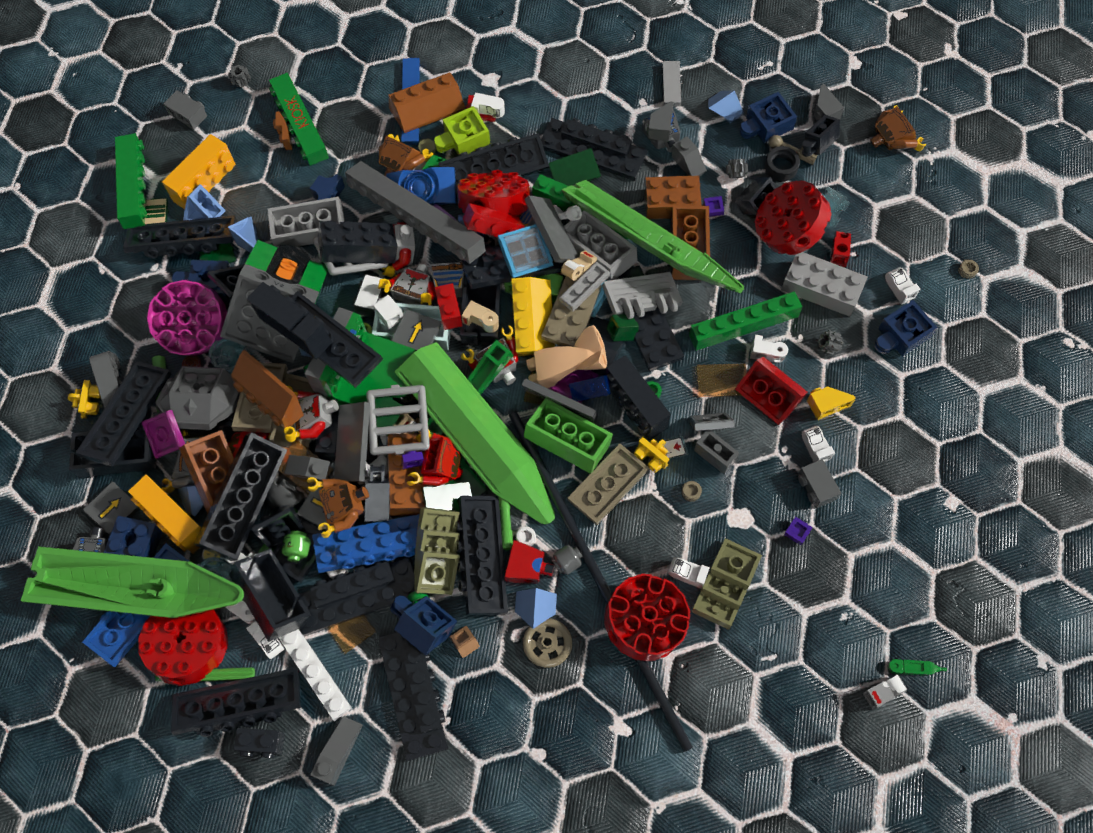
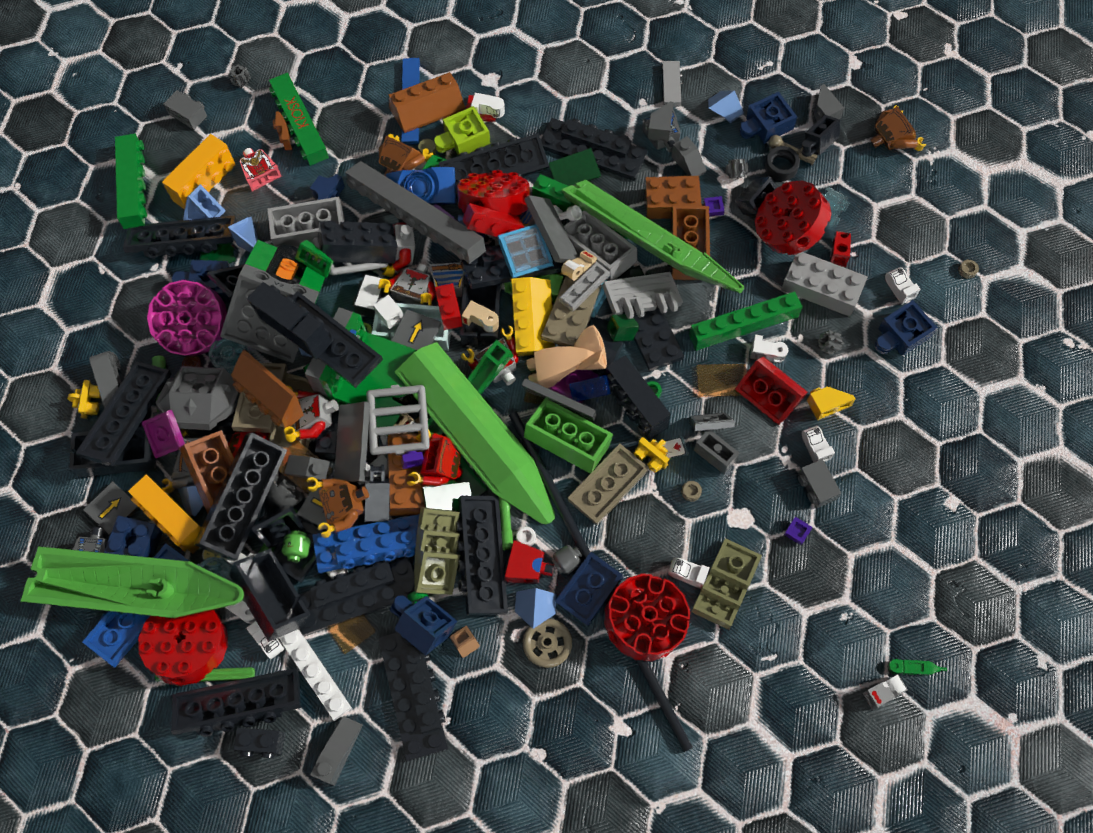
(156, 210): piece -> none
(258, 168): none -> torso
(302, 257): none -> green slope
(589, 588): none -> dark blue plate

